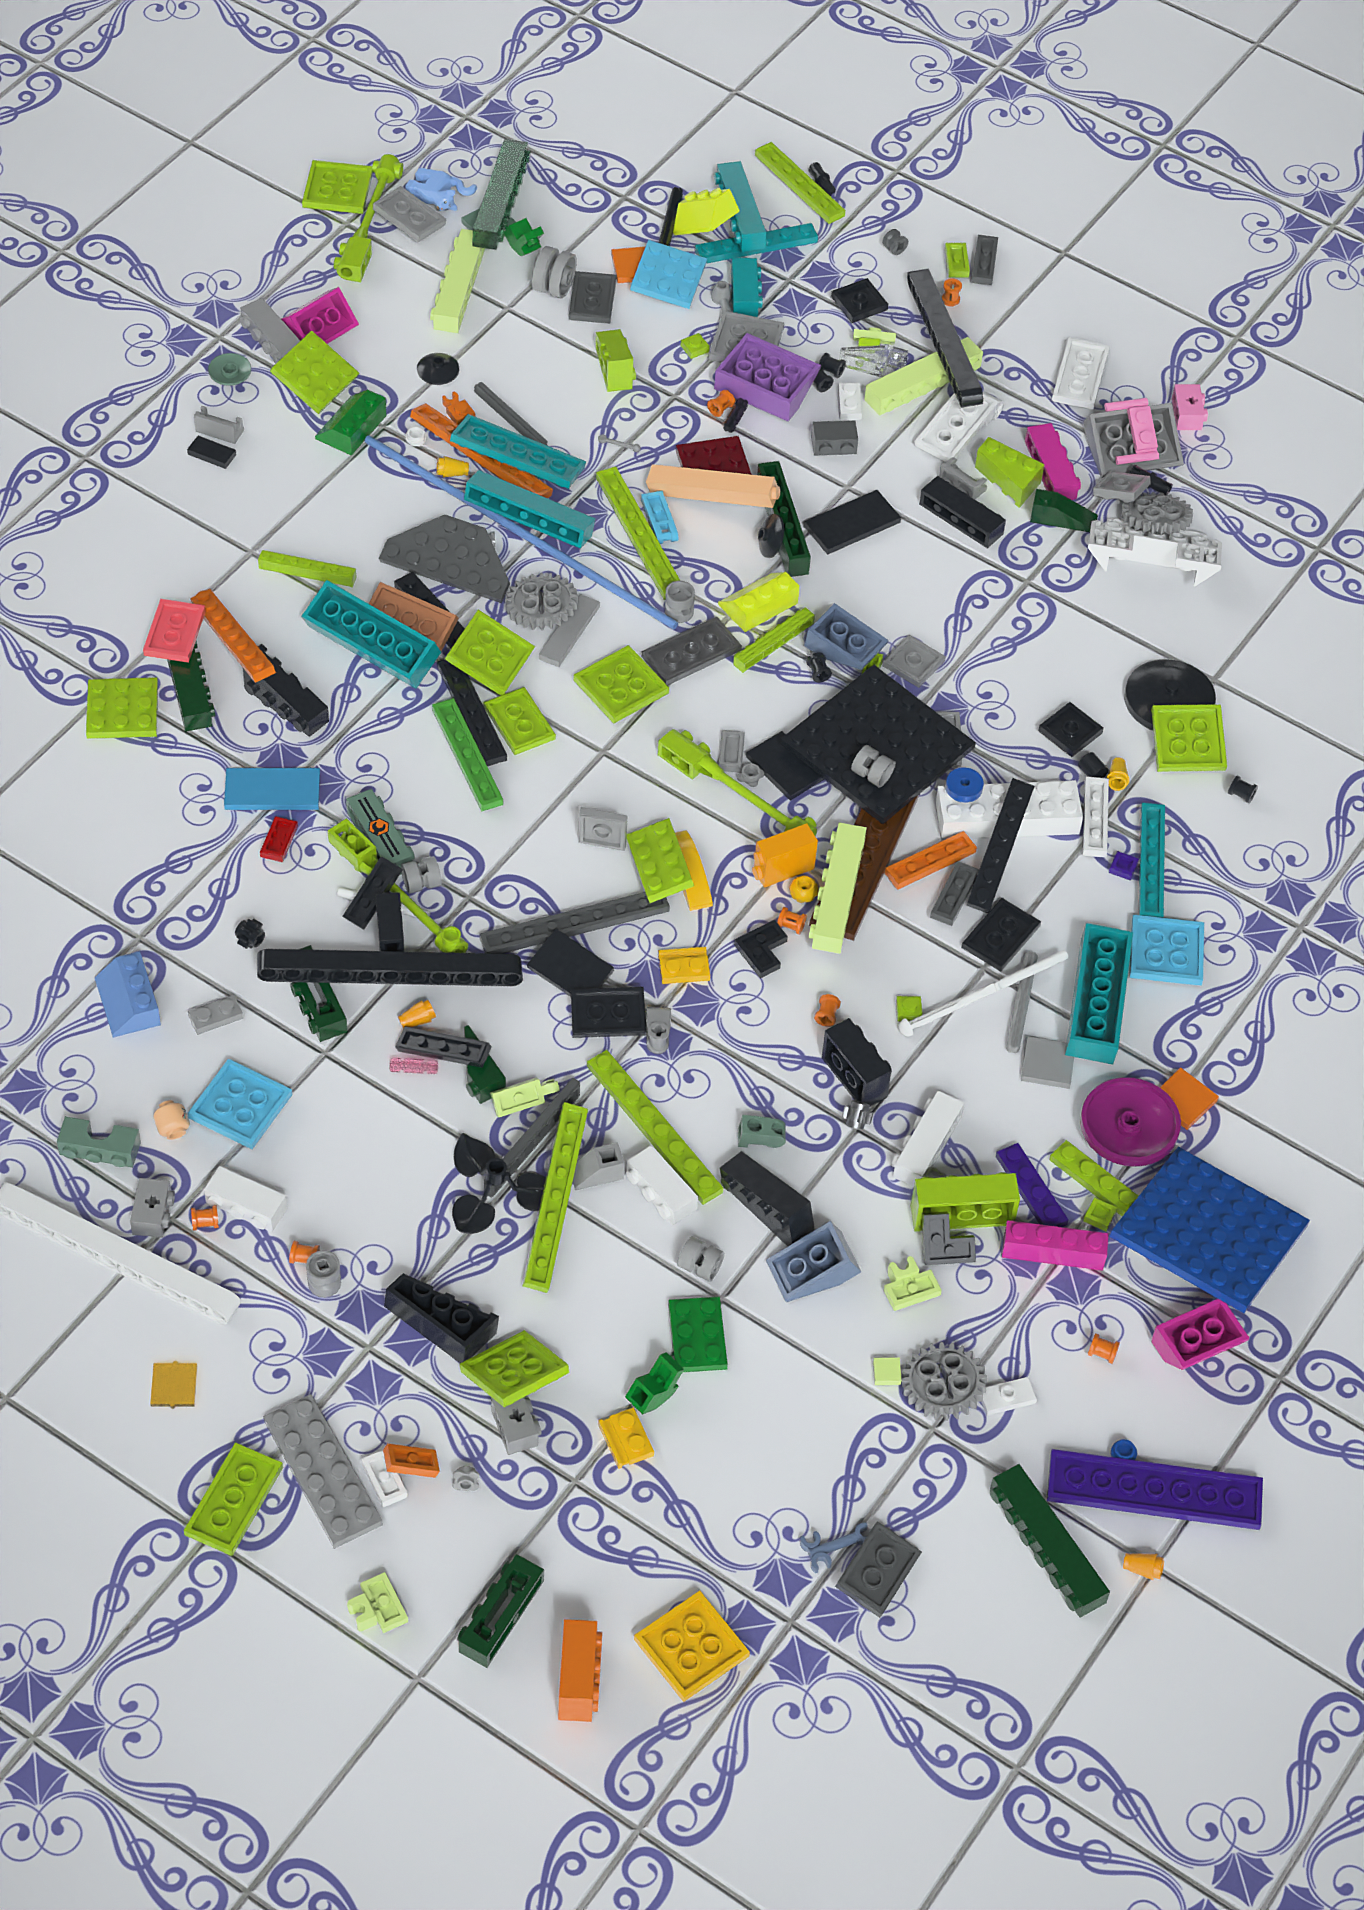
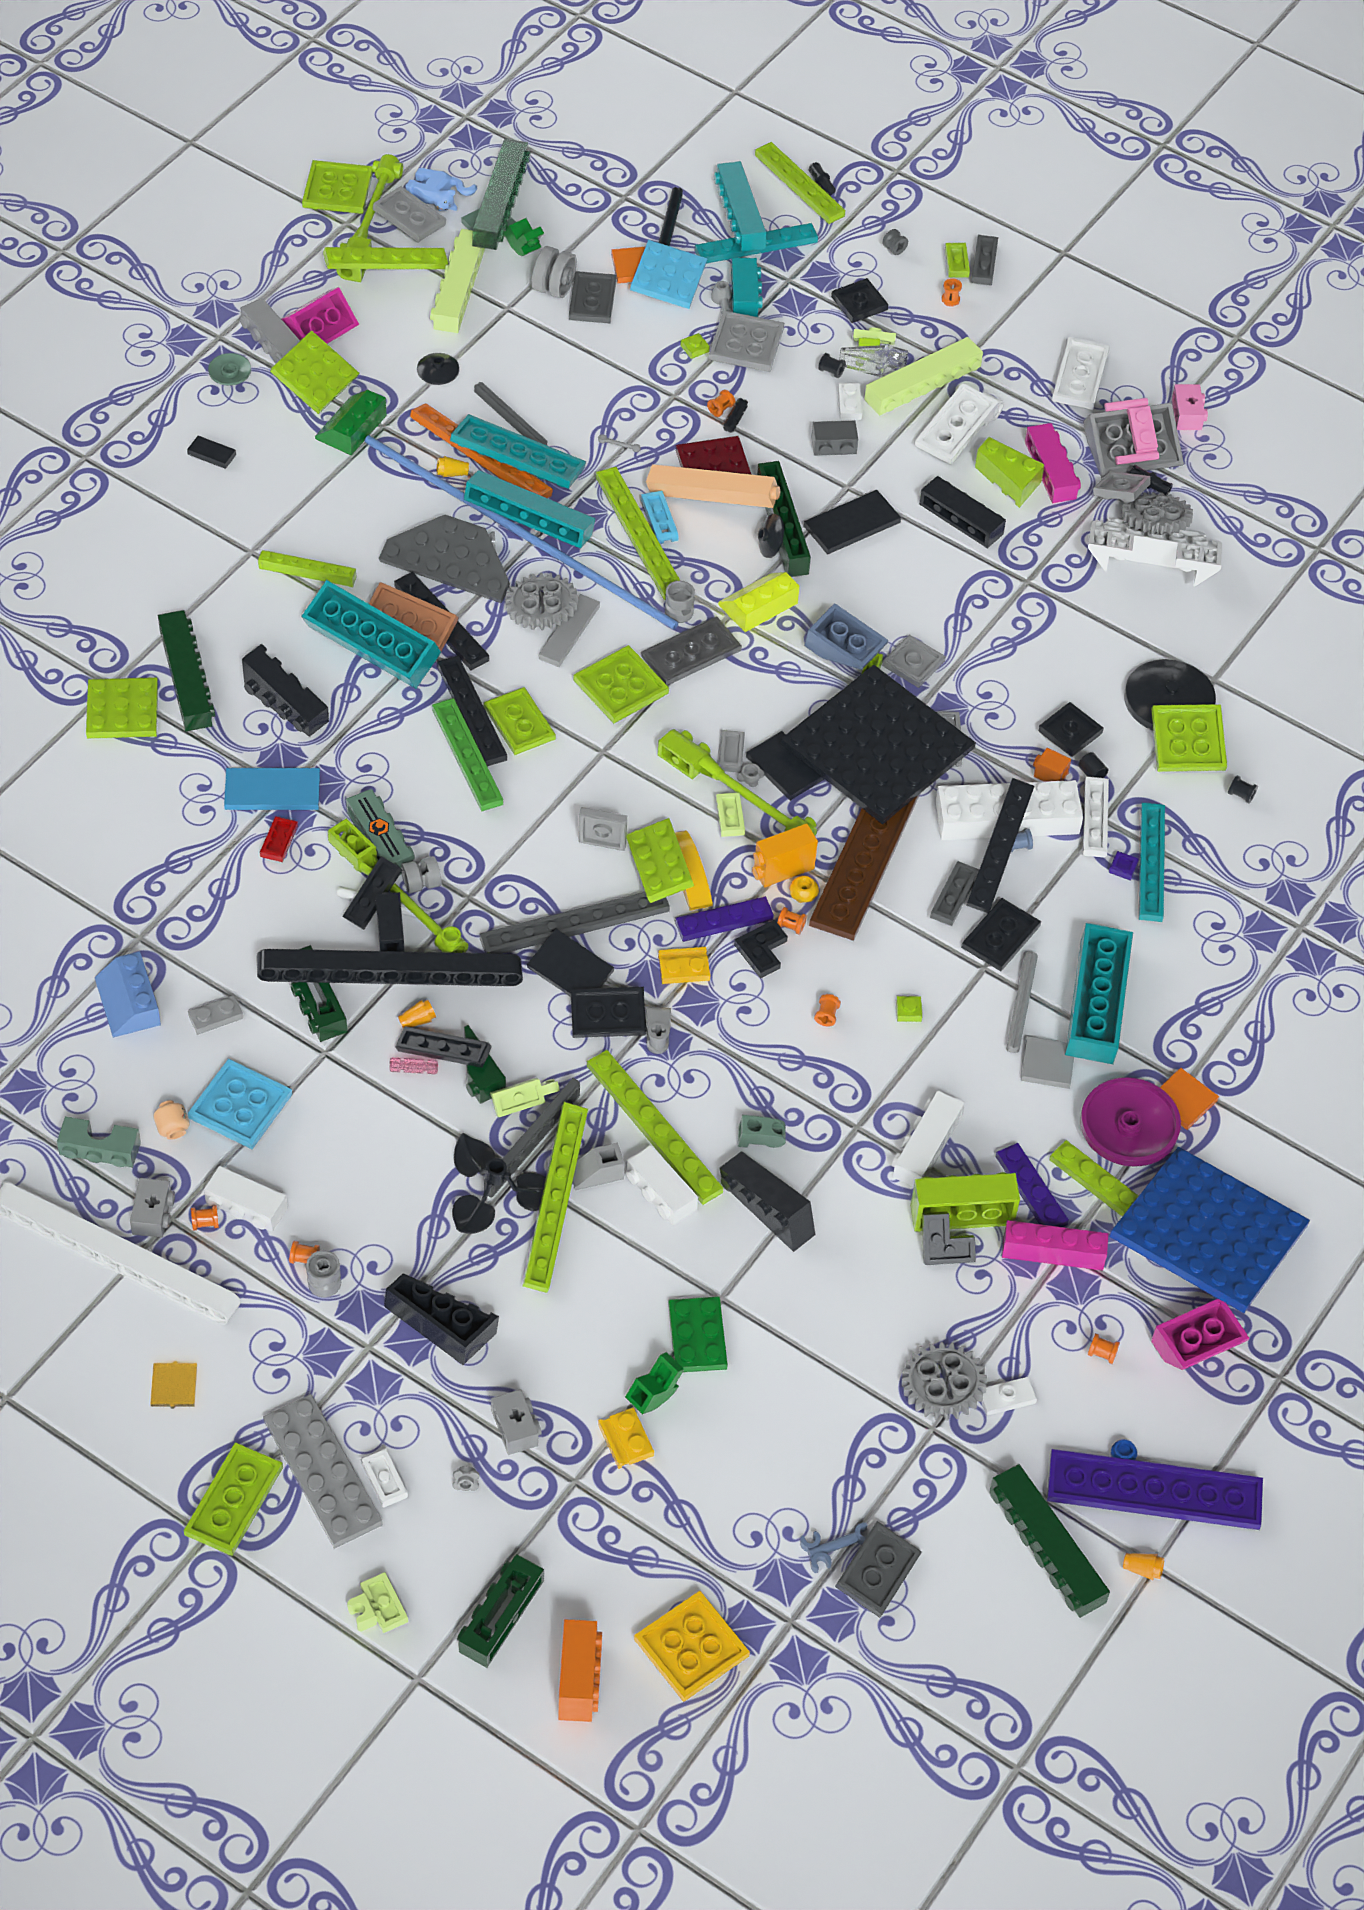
(174, 630): coral plate -> none
(218, 427): light grey hinge -> none
(234, 636): orange plate -> none
(250, 933): black gear -> none
(384, 258): none -> lime plate
(411, 1460): orange plate -> none
(416, 436): white plate -> none
(457, 410): orange plate -> none
(490, 652): lime plate -> none
(514, 1368): lime plate -> none
(615, 360): lime wedge -> none
(692, 1255): light grey wheel -> none
(704, 211): neon yellow slope -> none
(724, 919): none -> dark purple plate
(730, 814): none -> yellowish green plate
(766, 376): medium lavender slope -> none
(773, 639): lime piece -> none
(813, 1263): sand blue slope -> none
(819, 667): black bush -> none
(823, 381): black bush -> none
(838, 888): yellowish green brick -> none
(856, 1063): black brick -> none
(857, 1114): flat silver gear -> none
(872, 765): light grey wheel -> none
(887, 1371): yellowish green tile -> none
(906, 1027): white bar -> none
(909, 1285): yellowish green plate -> none
(930, 860): orange plate -> none
(945, 338): black beam -> none
(961, 480): light grey hinge -> none
(964, 793): blue piece -> none
(1023, 840): none -> sand blue bush
(1051, 766): none -> orange brick
(1059, 511): dark green slope -> none
(1100, 1214): lime plate -> none
(1118, 774): yellow cone -> none
(1167, 950): medium azure plate -> none

